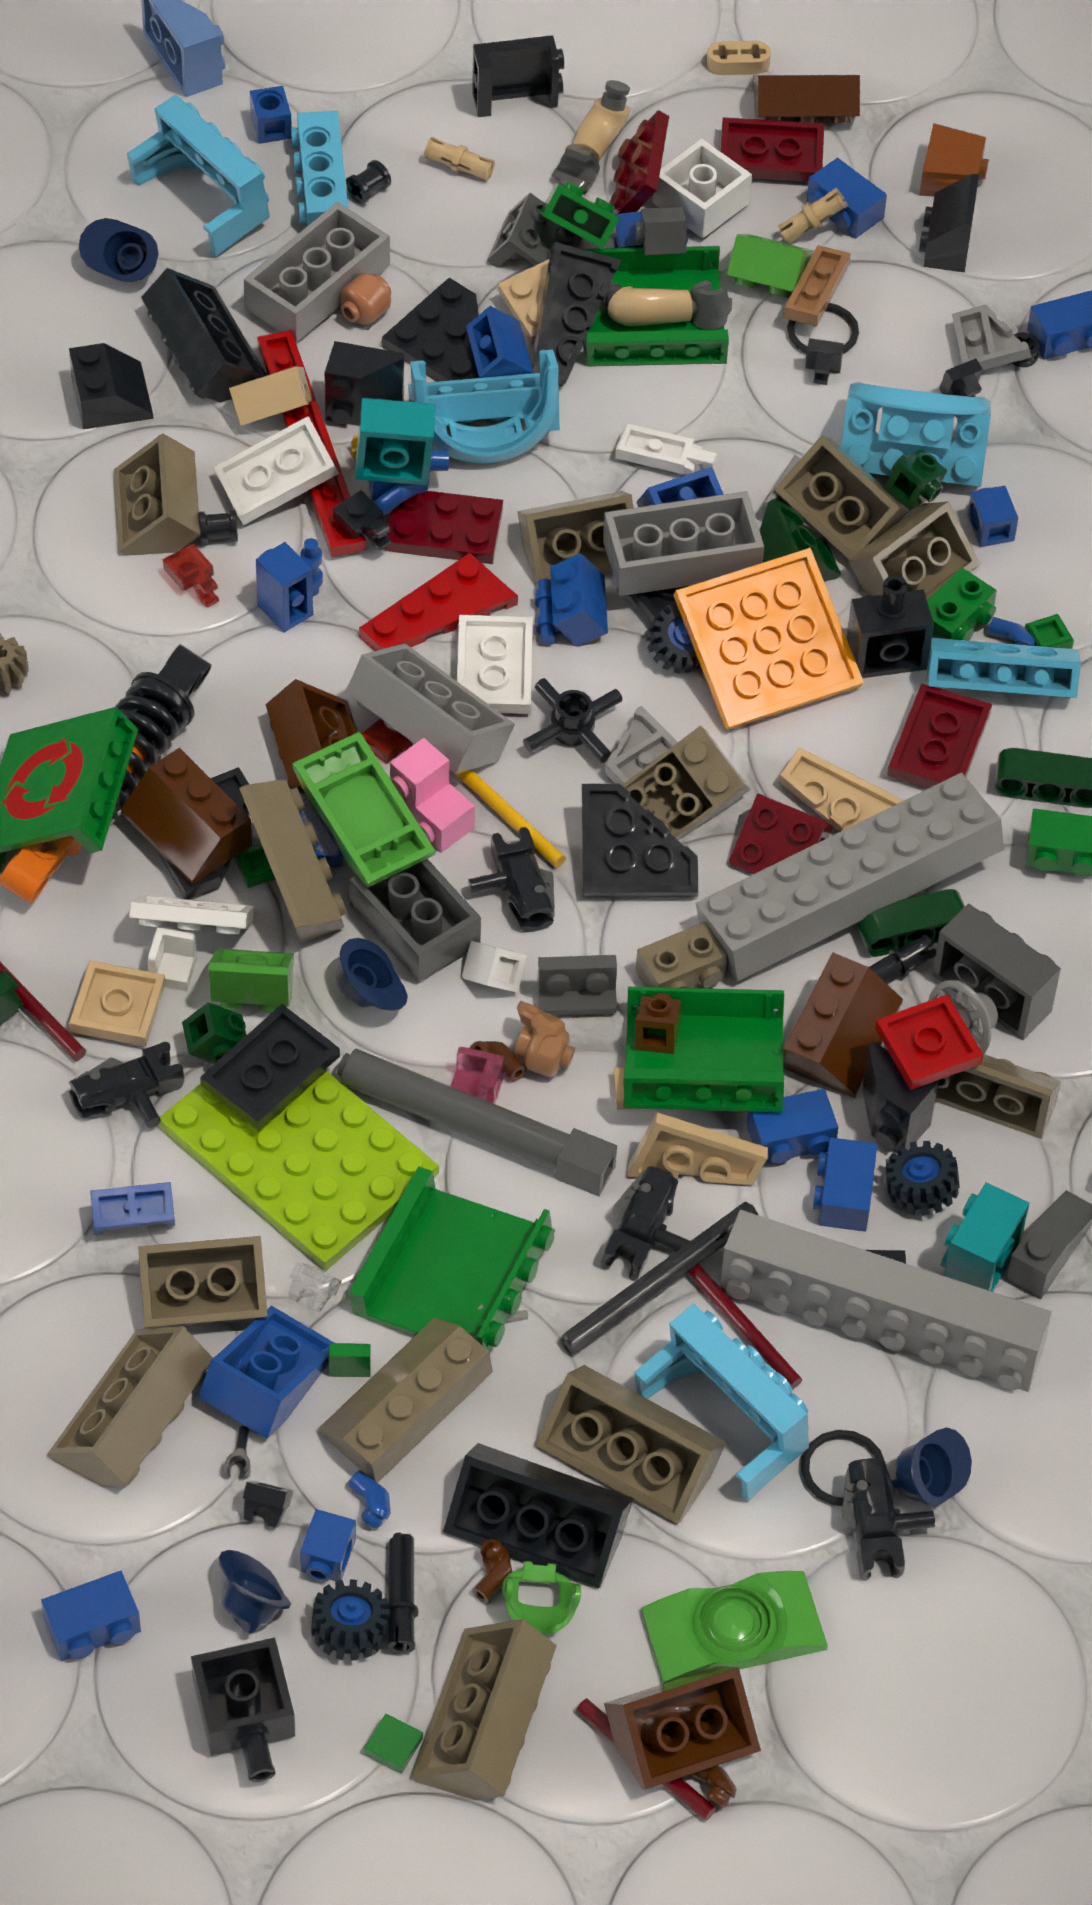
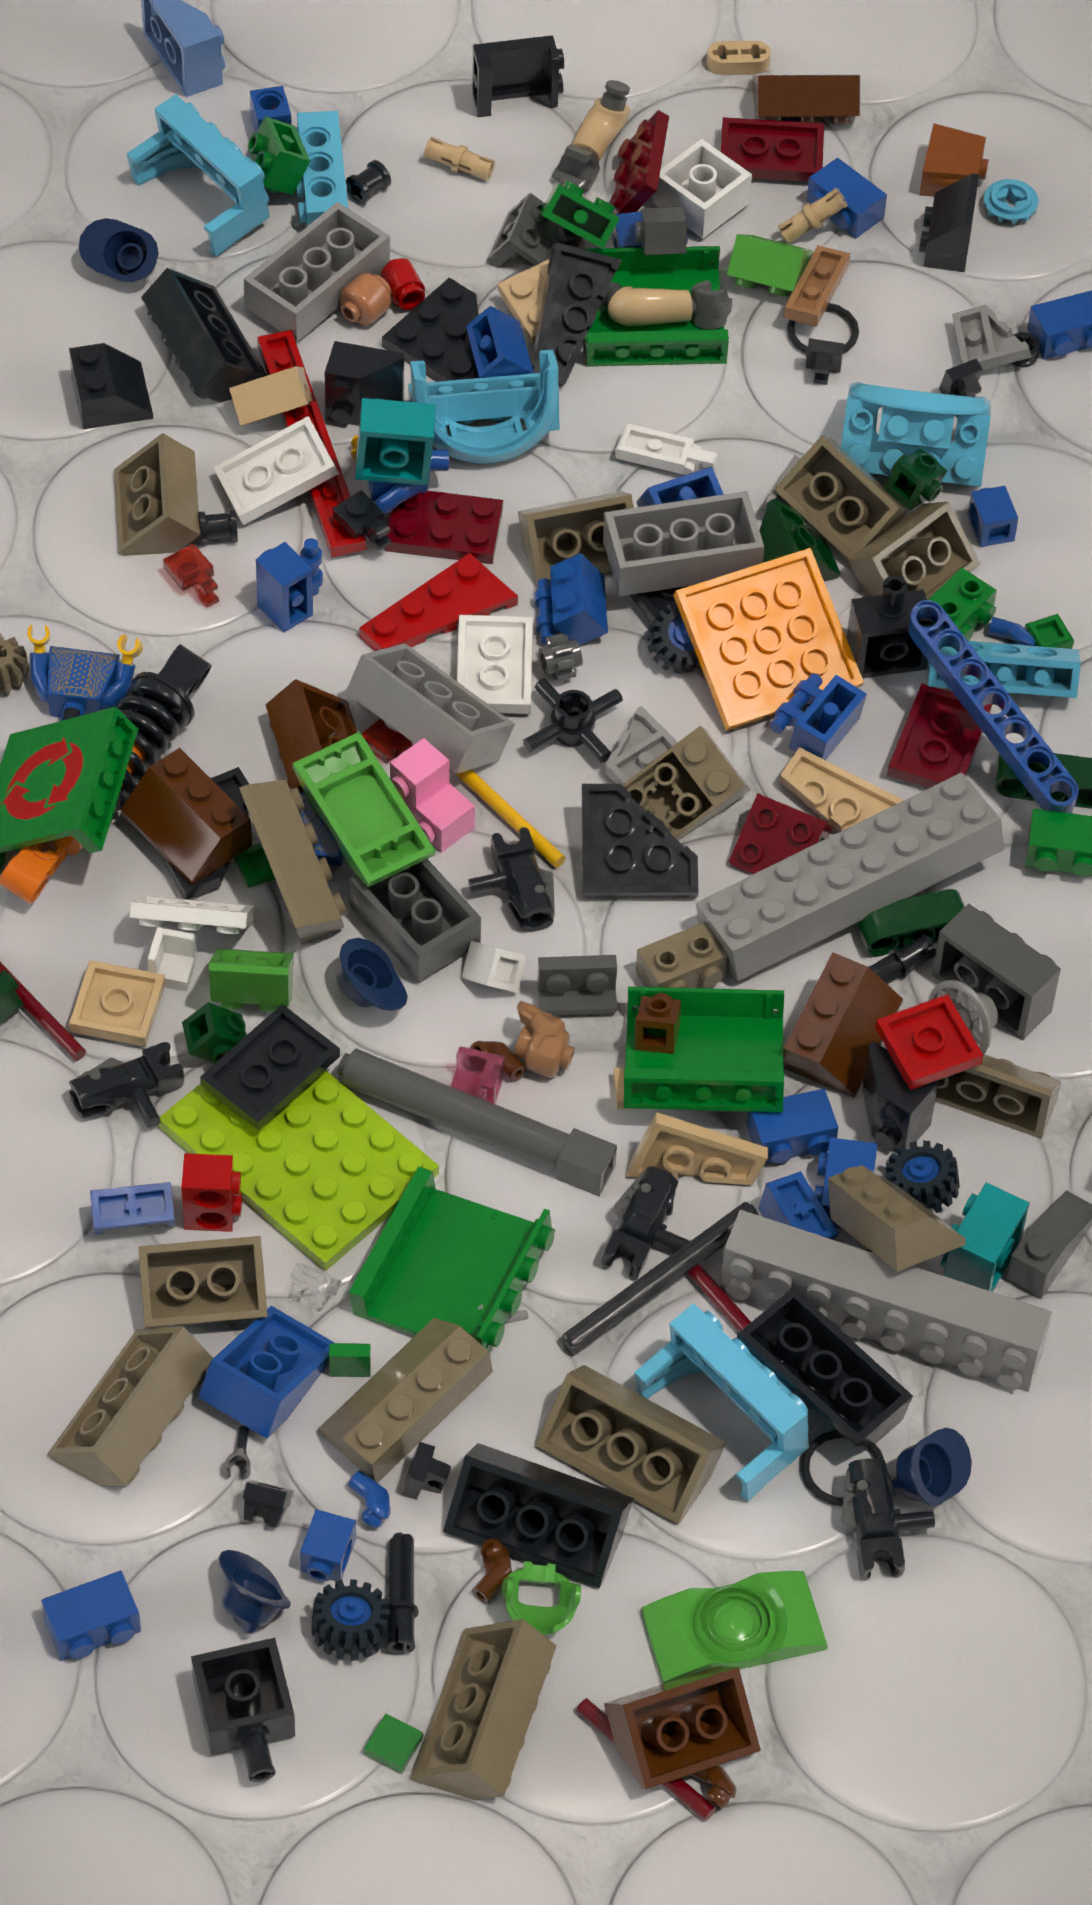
(78, 679): none -> blue torso
(210, 1192): none -> red brick
(279, 154): none -> green brick
(404, 283): none -> red brick
(425, 1472): none -> black tile
(560, 657): none -> dark grey gear
(796, 1205): none -> blue hinge
(826, 719): none -> blue brick
(827, 1369): none -> black slope
(888, 1219): none -> dark tan slope
(987, 692): none -> blue beam
(1021, 195): none -> medium azure gear

